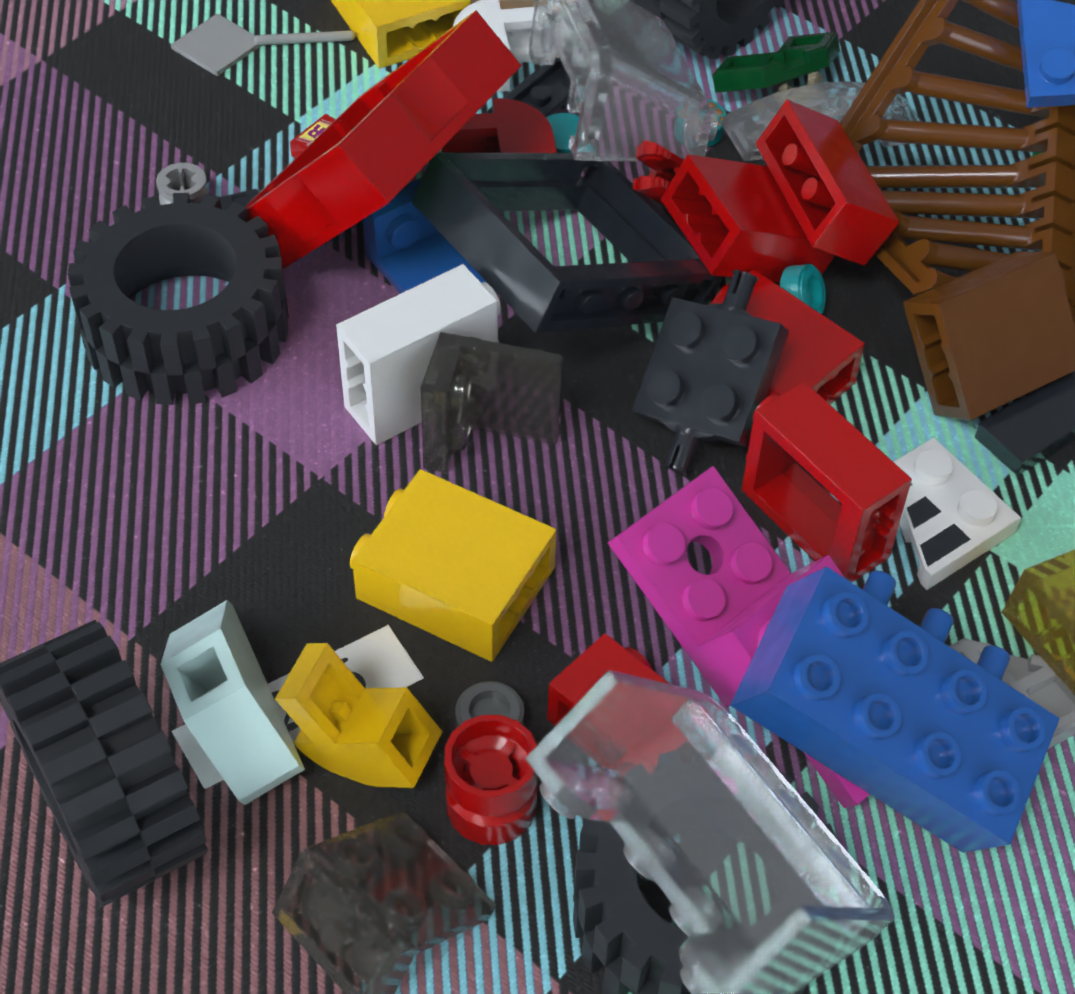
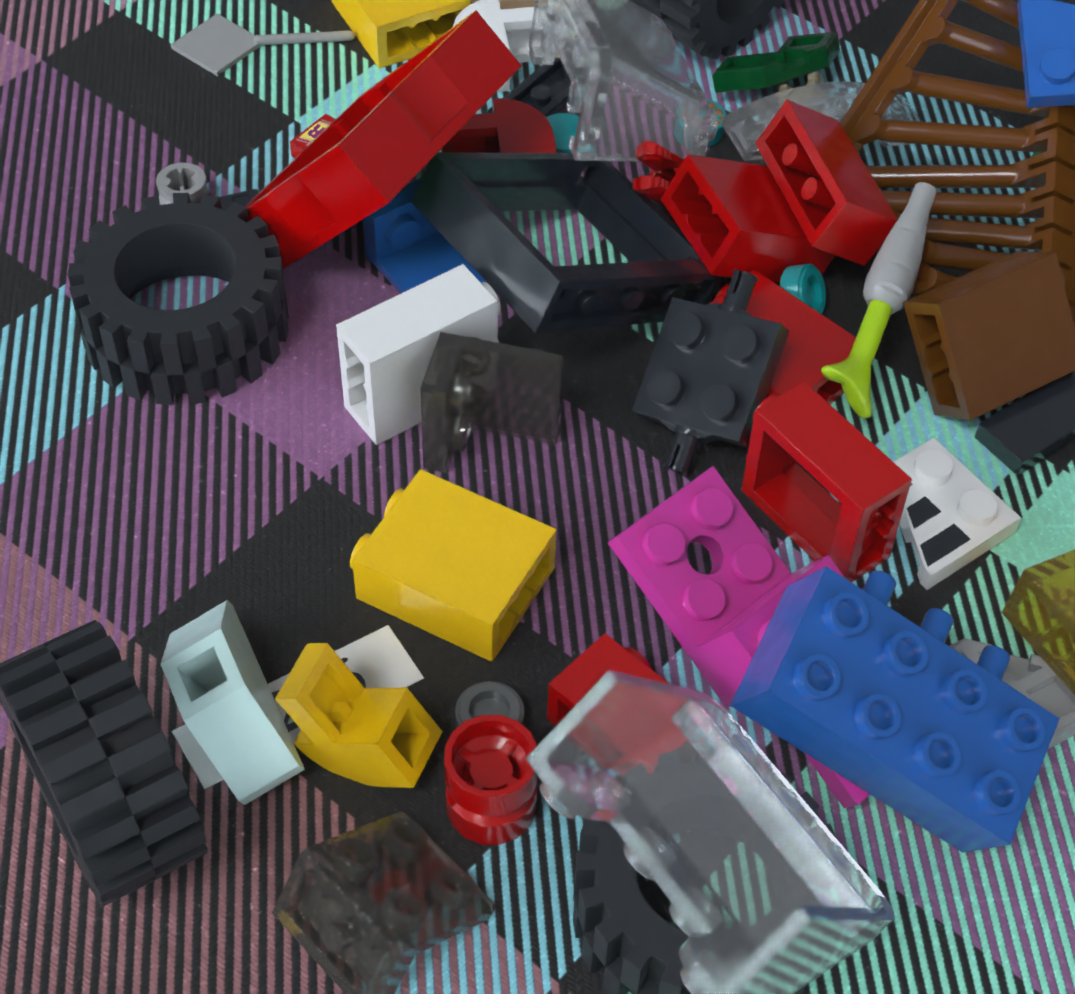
(885, 290): none -> piece

